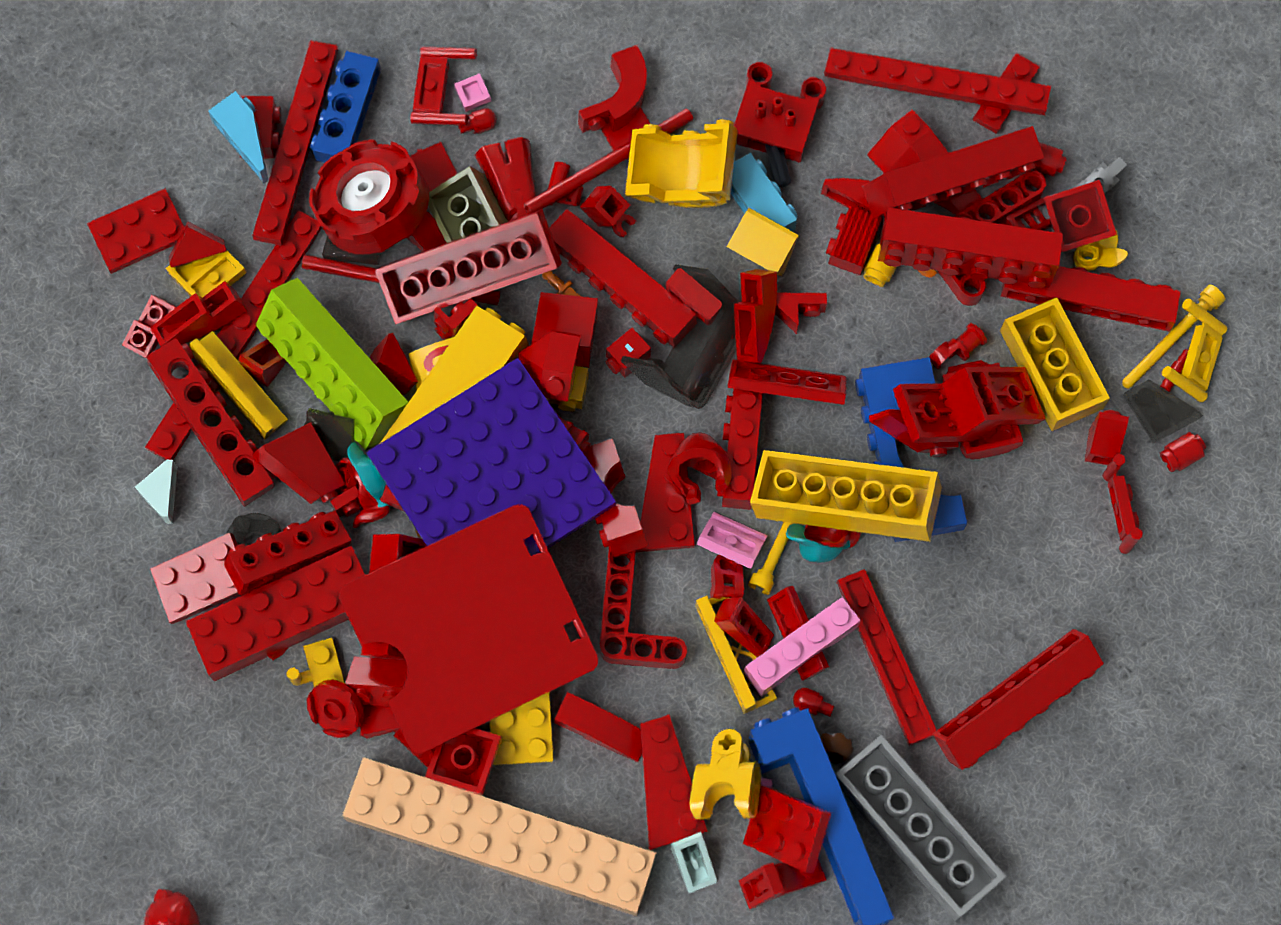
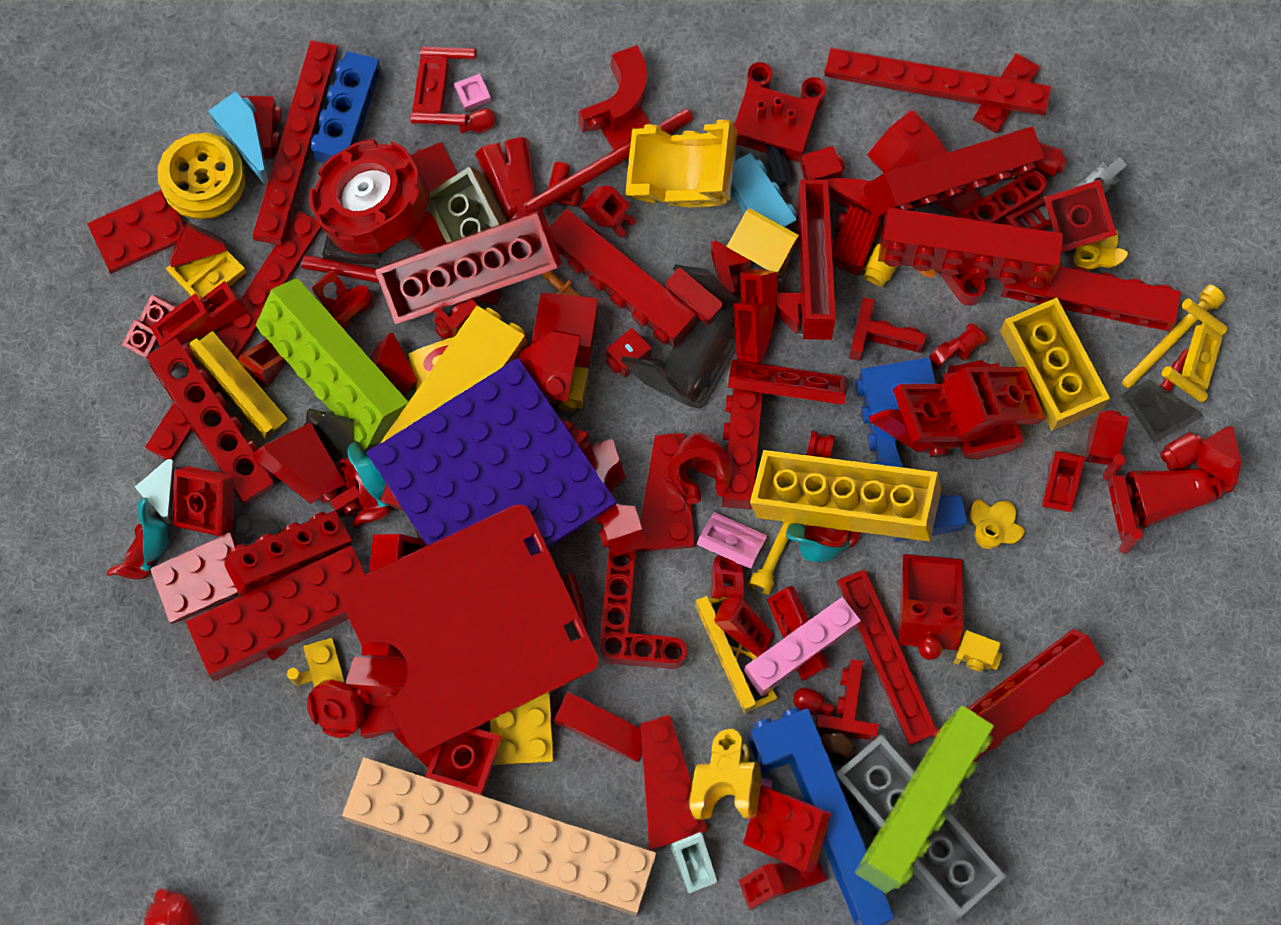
(147, 546): none -> hair
(203, 501): none -> red brick
(205, 199): none -> yellow wheel
(347, 301): none -> red bracket
(576, 597): none -> red piece
(727, 263): none -> red slope
(815, 260): none -> red brick
(820, 445): none -> red wheel
(822, 164): none -> red brick
(847, 708): none -> red bracket
(882, 333): none -> red bracket
(924, 799): none -> lime brick
(930, 604): none -> red slope
(978, 652): none -> yellow brick
(996, 519): none -> yellow plate
(1062, 480): none -> red slope
(1172, 492): none -> red piece
(1221, 455): none -> red slope

